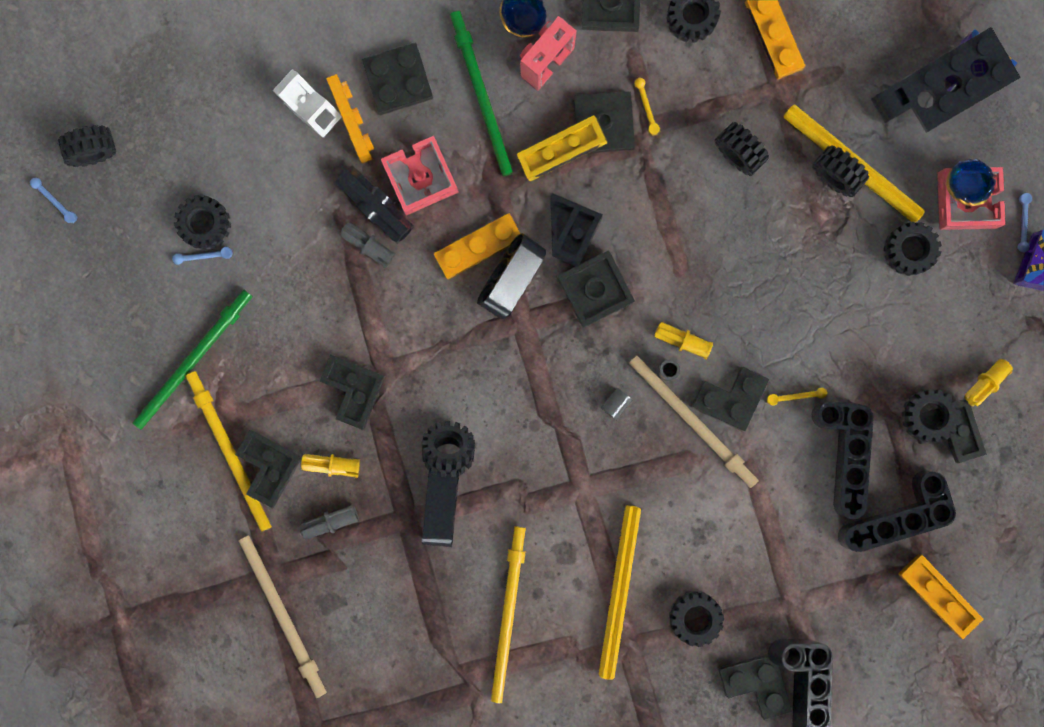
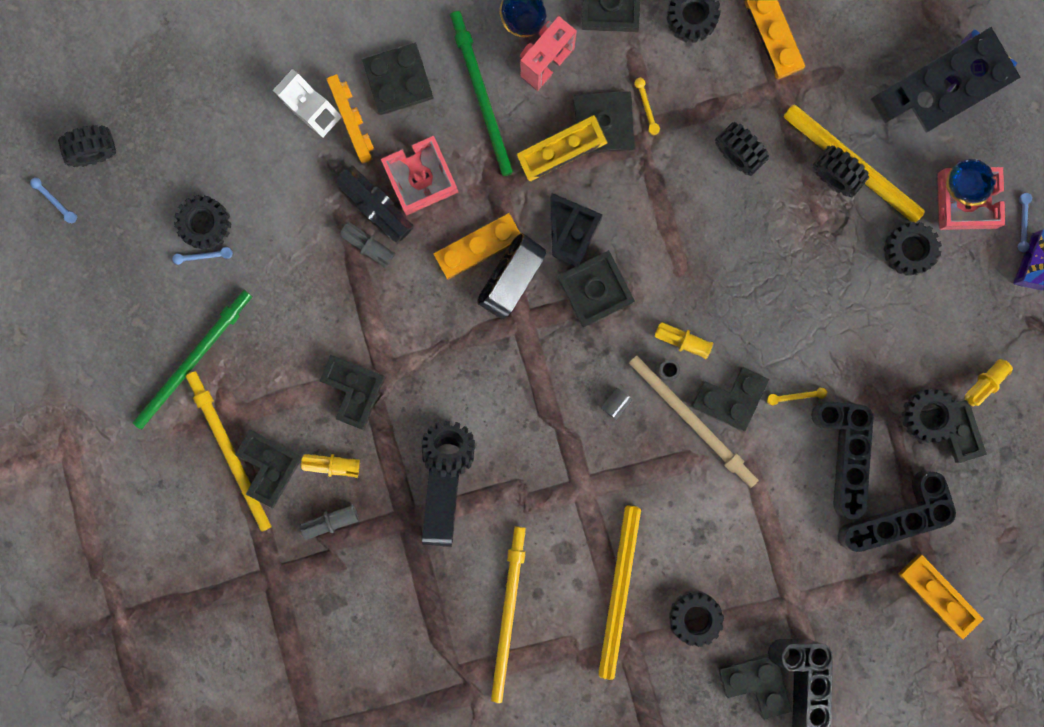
(307, 666): tan bar -> none

